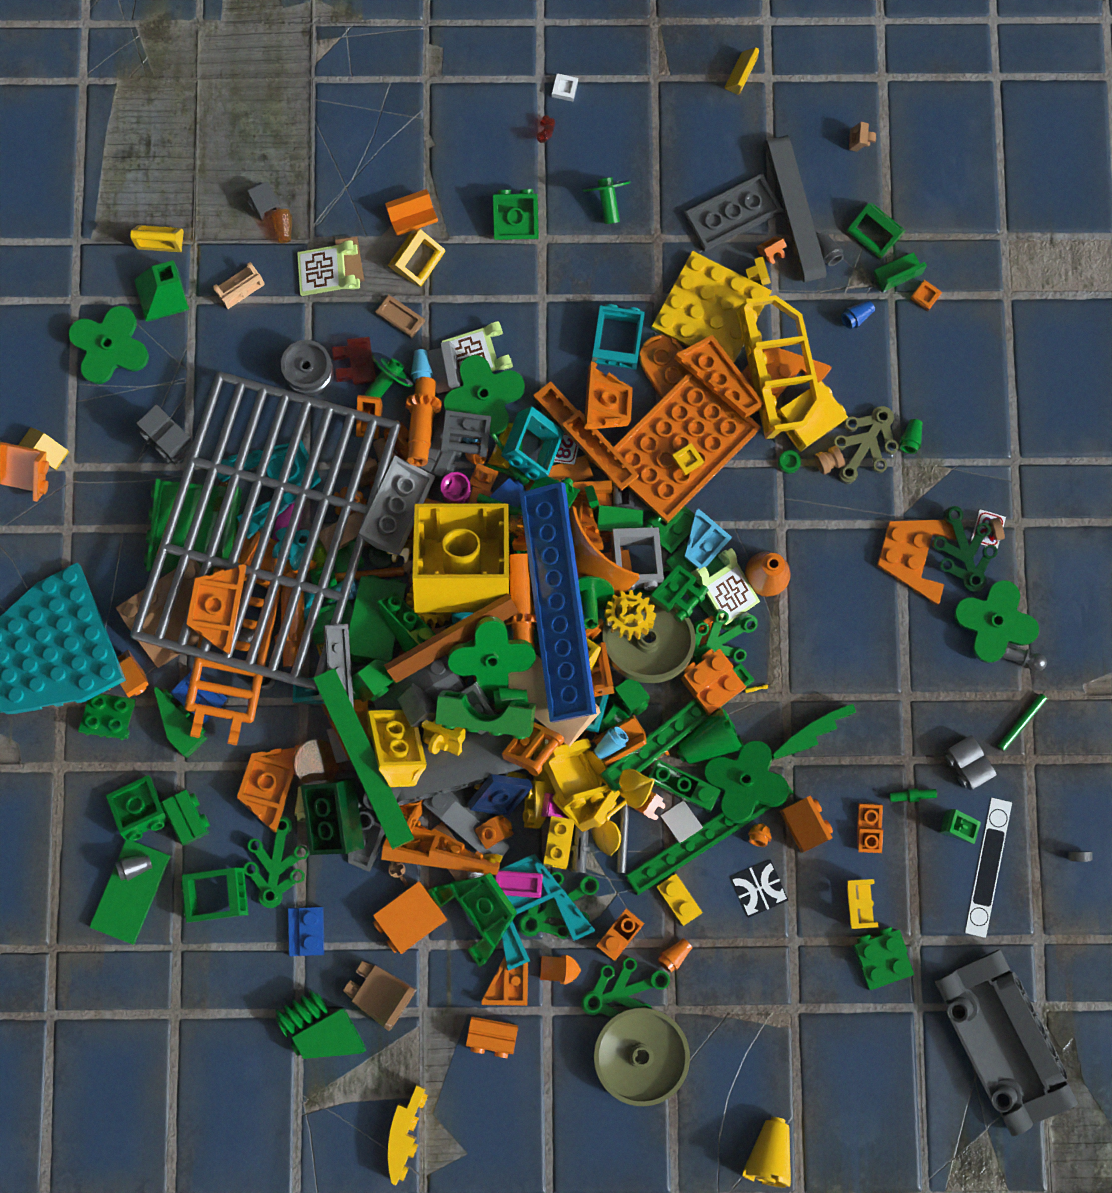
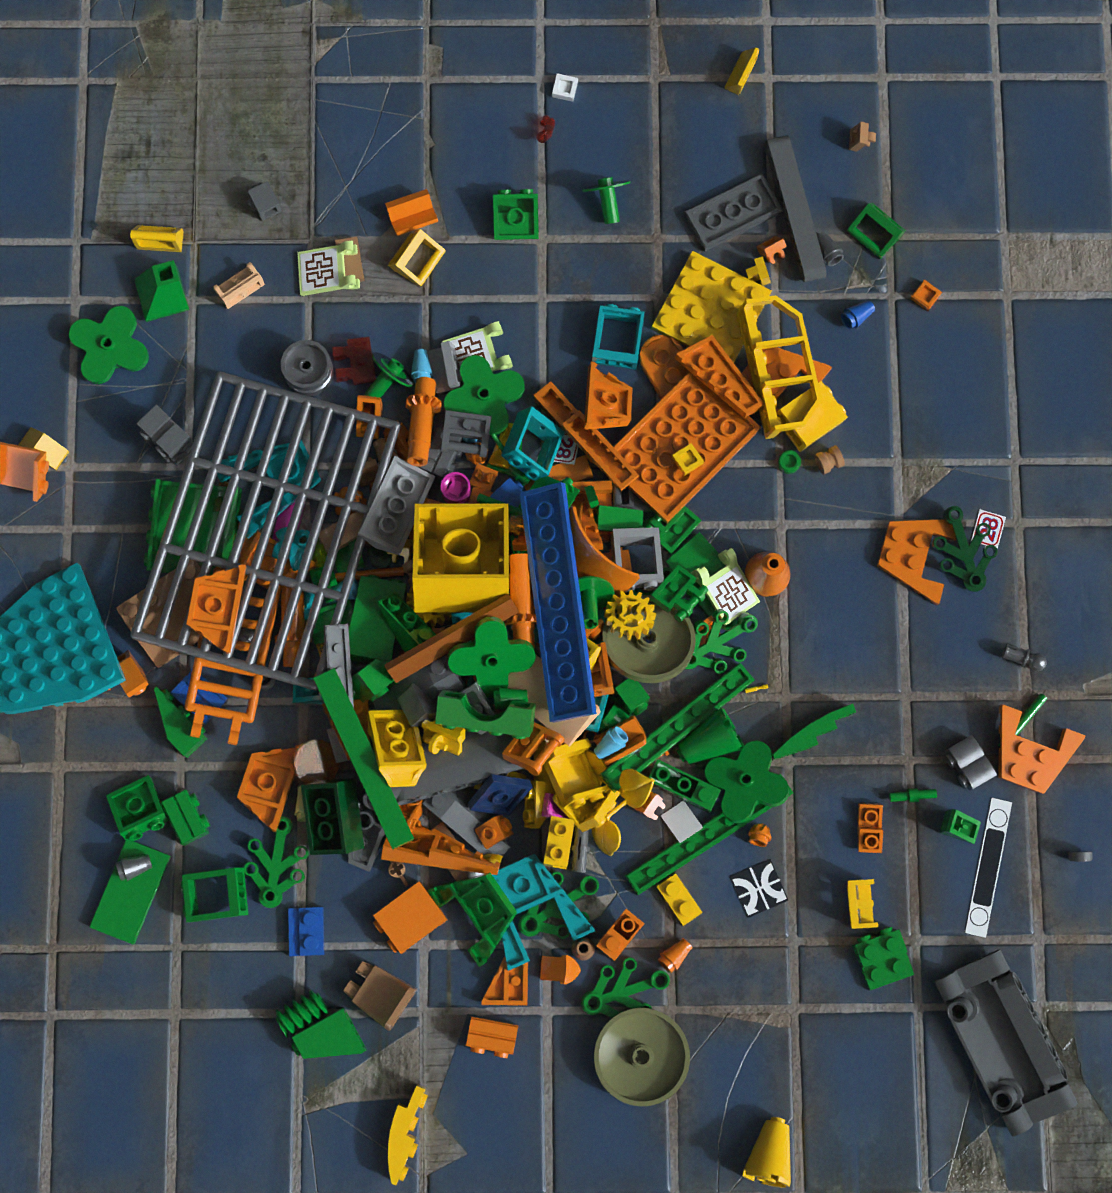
(107, 716): green hinge -> none
(282, 225): clear orange cone -> none
(400, 316): medium nougat tile -> none
(520, 883): dark pink tile -> none
(576, 952): none -> medium nougat cone
(623, 828): flat silver bar -> none
(704, 540): medium azure wing -> none
(712, 681): orange plate -> none
(807, 824): orange slope -> none
(867, 441): olive plant -> none
(899, 271): green panel -> none
(911, 438): green cone -> none
(991, 638): green plant -> none
(997, 529): medium nougat tile -> none
(1027, 761): none -> orange wing

